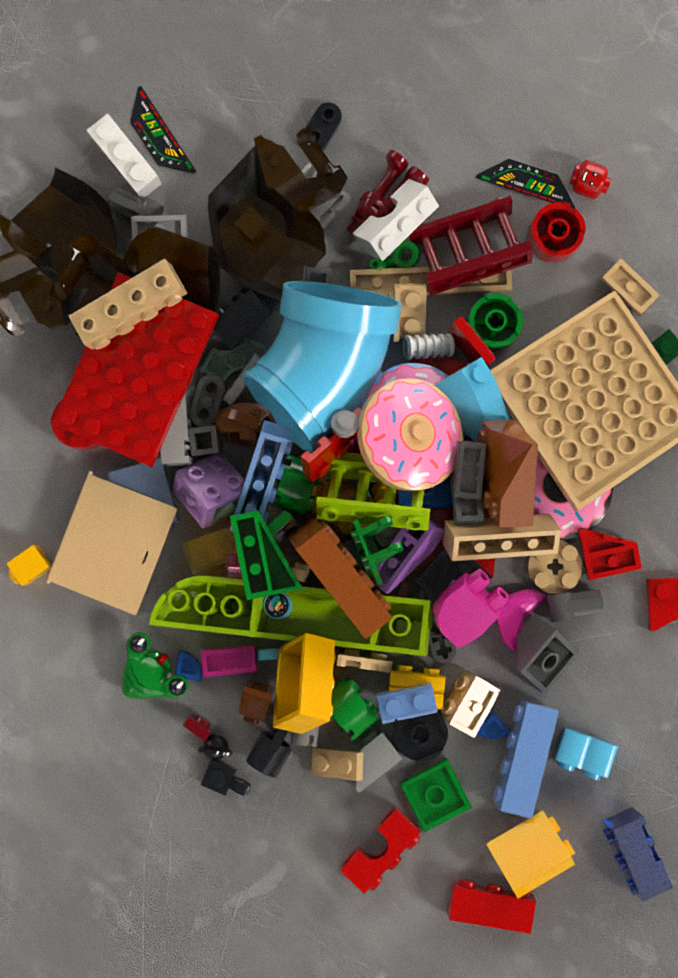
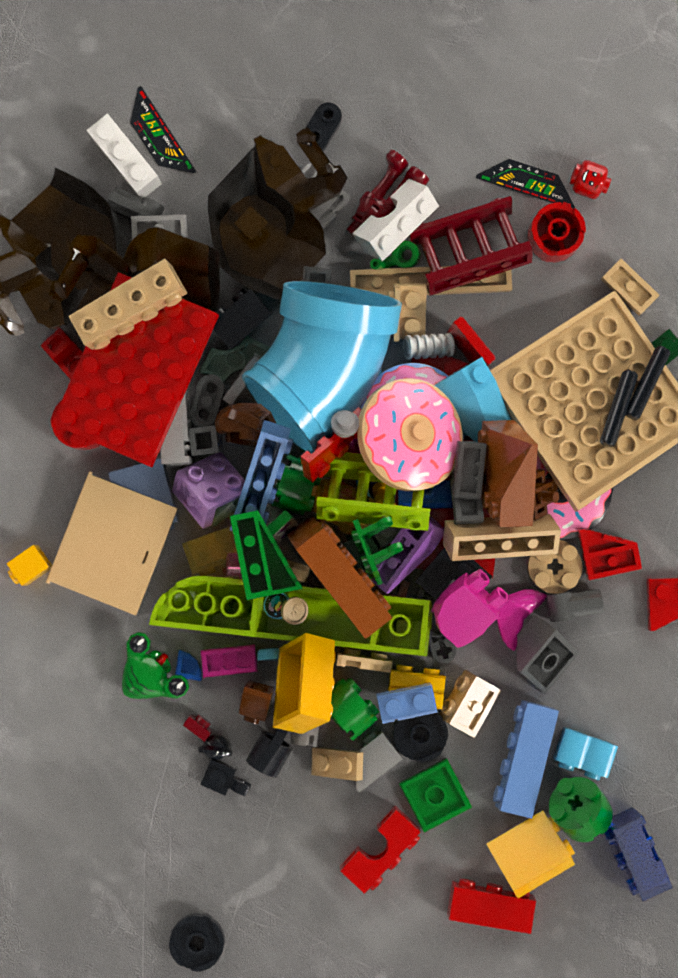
(62, 351): none -> red slope
(190, 956): none -> black plate
(294, 610): none -> tan piece
(493, 728): blue tile -> none
(505, 312): green brick -> none
(542, 495): none -> reddish brown piece
(580, 809): none -> green brick
(619, 408): none -> black axle
(647, 382): none -> black axle

